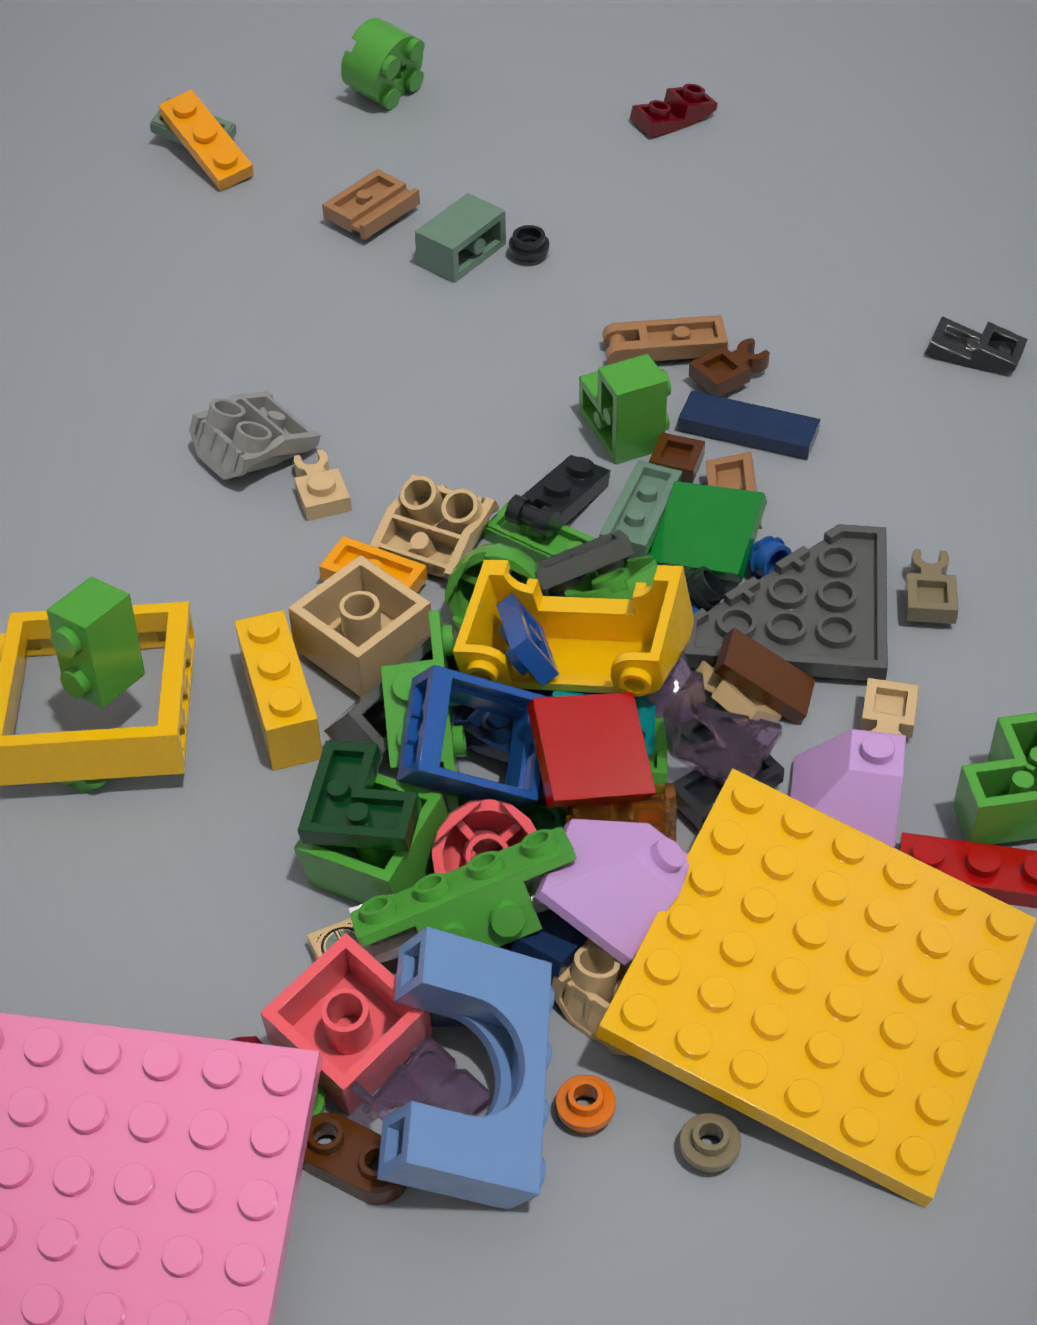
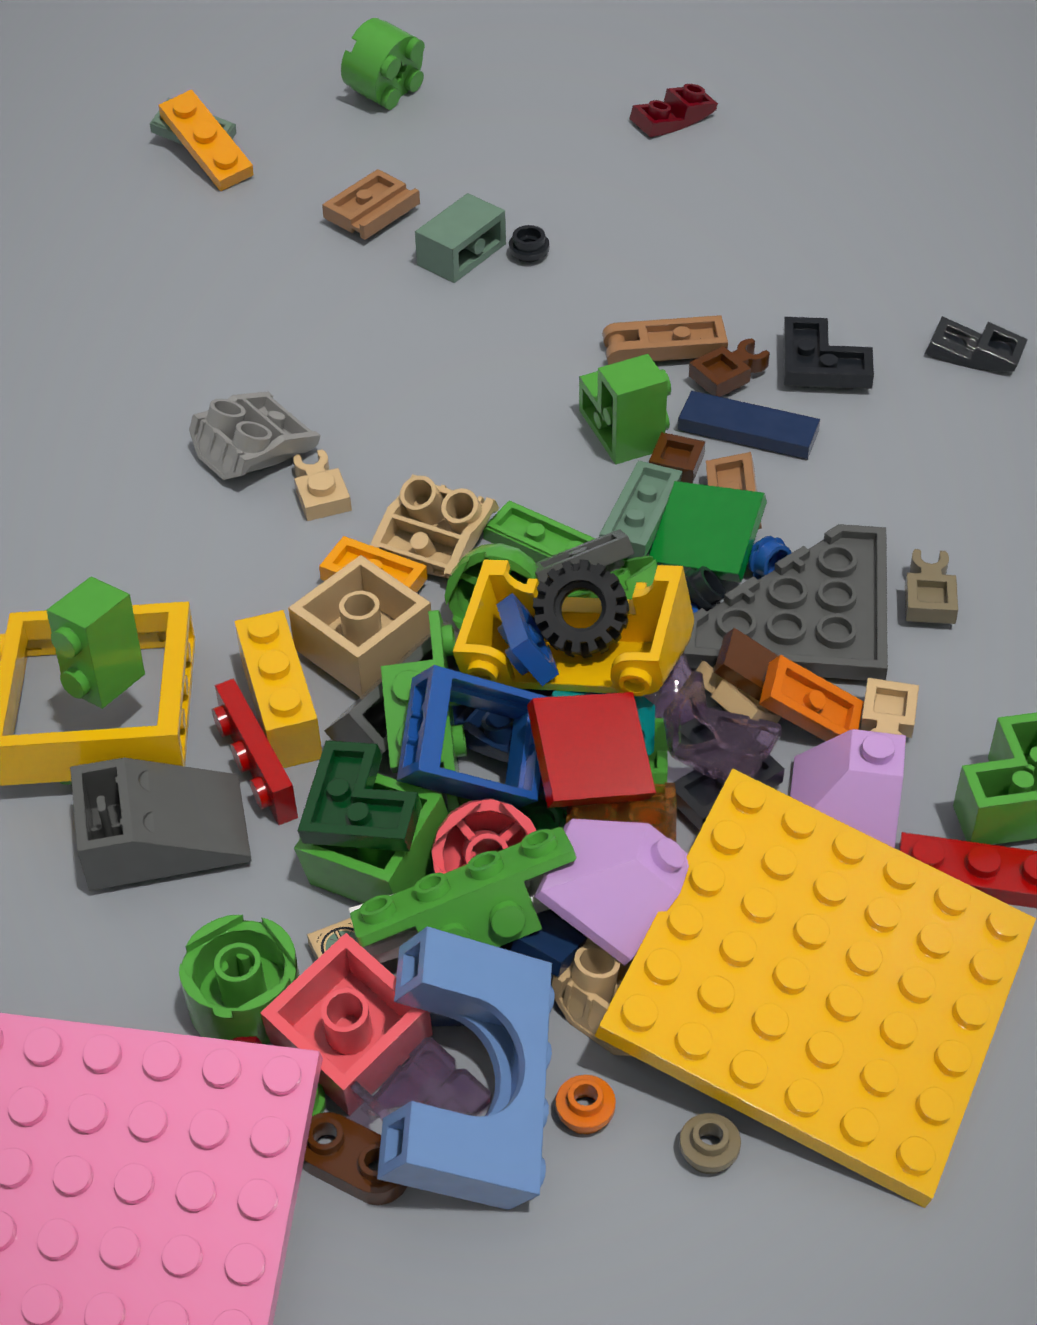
(155, 820): none -> dark grey slope
(234, 974): none -> bright green brick
(254, 753): none -> red plate
(558, 495): black plate -> none
(564, 582): none -> black tyre
(809, 700): none -> orange plate
(814, 363): none -> black plate

